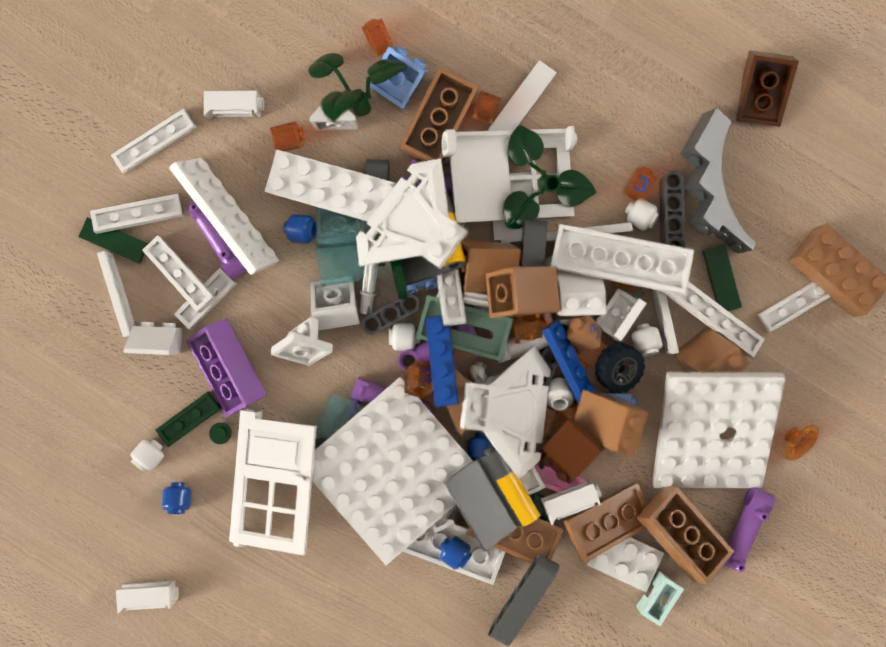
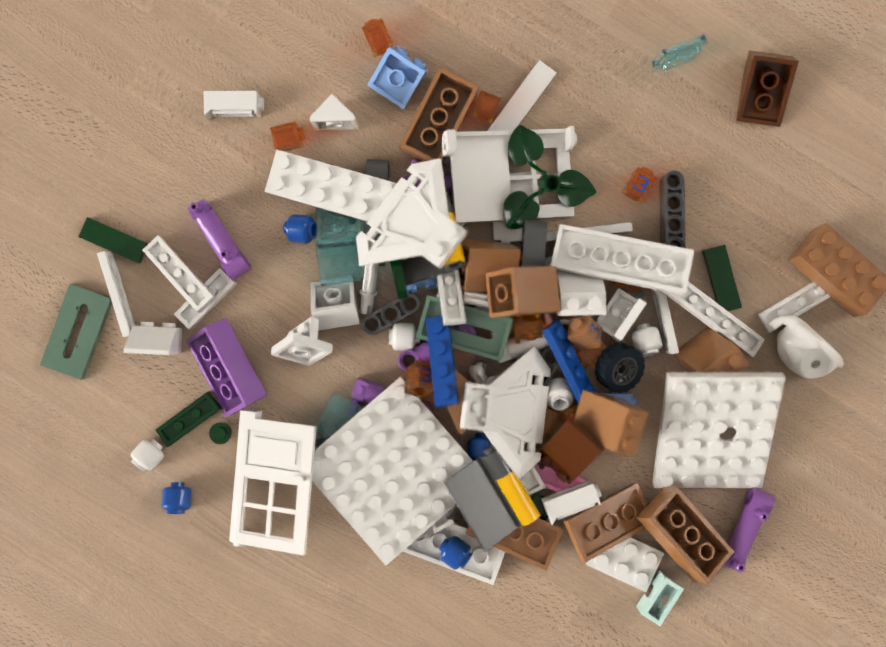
(98, 310): none -> sand green piece
(136, 213): white plate -> none
(146, 595): white window -> none
(154, 141): white tile -> none
(224, 214): white plate -> none
(339, 102): dark green plant -> none
(523, 599): dark grey beam -> none
(642, 214): white head -> none
(683, 52): none -> clear light blue plate
(706, 183): arch -> none
(801, 440): clear orange piece -> none
(804, 349): none -> white piece

